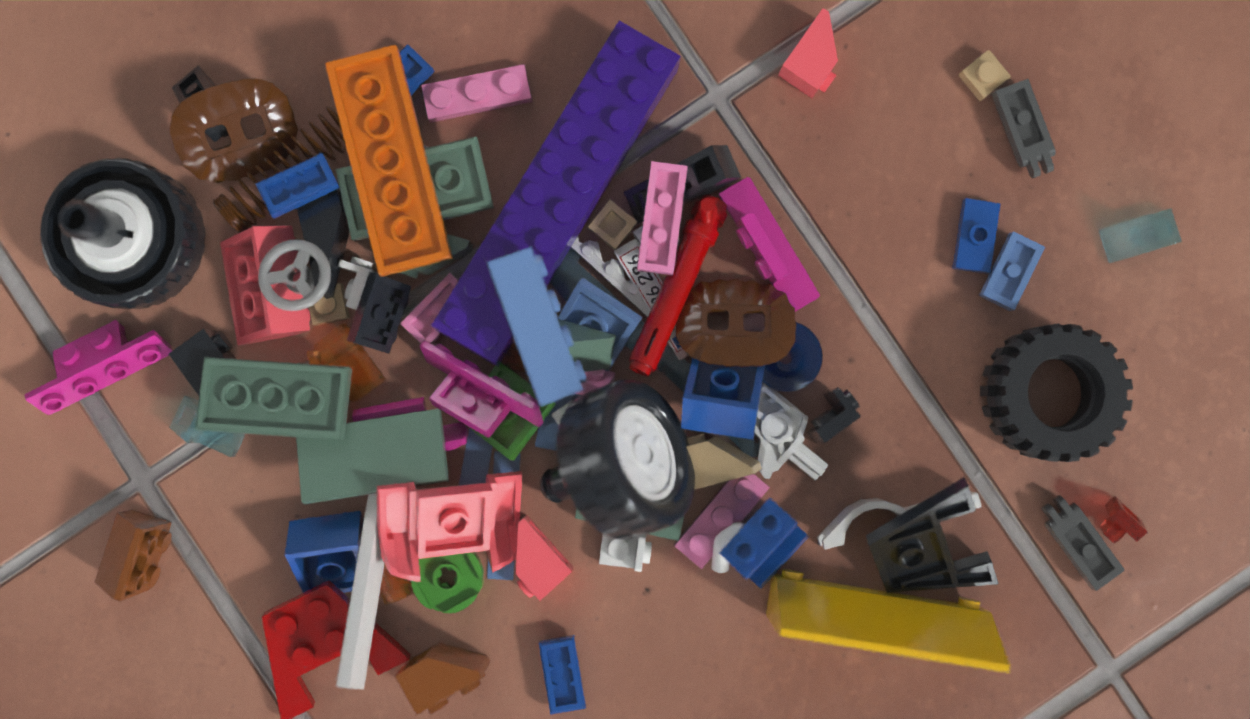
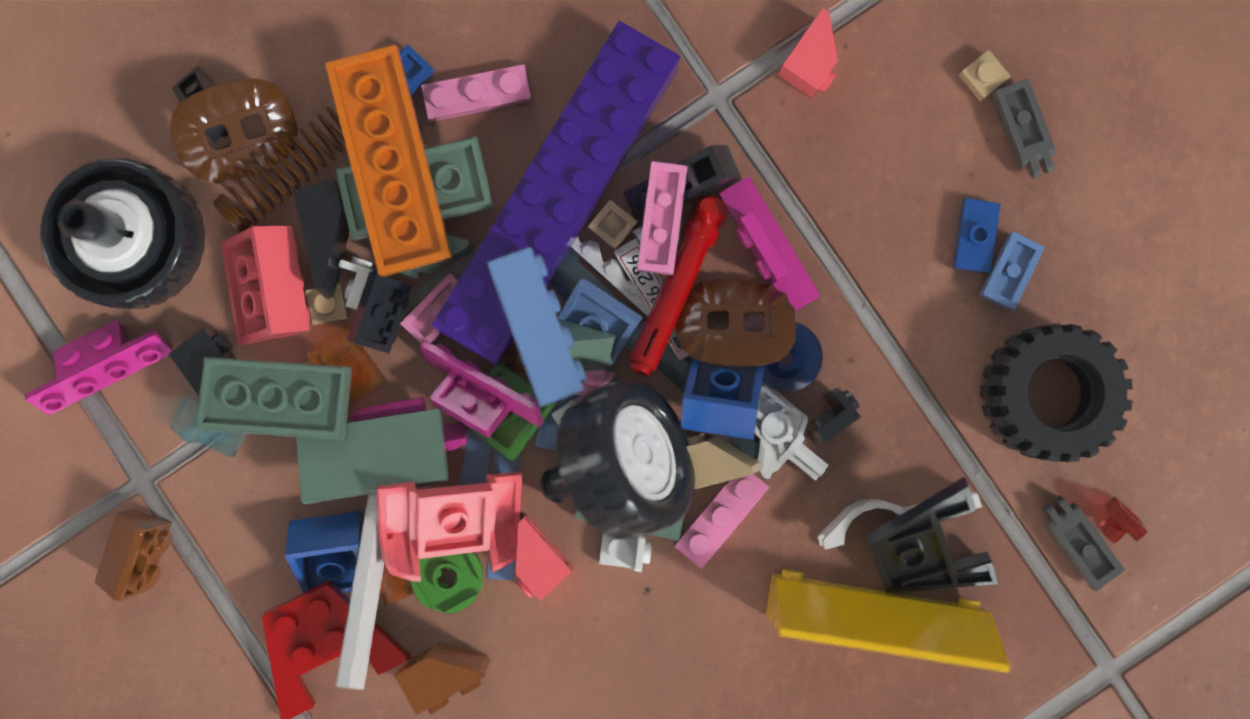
(297, 185): blue plate -> none
(304, 285): light grey piece -> none
(562, 674): blue plate -> none
(719, 563): white arm -> none
(764, 543): blue panel -> none
(1140, 235): clear light blue slope -> none

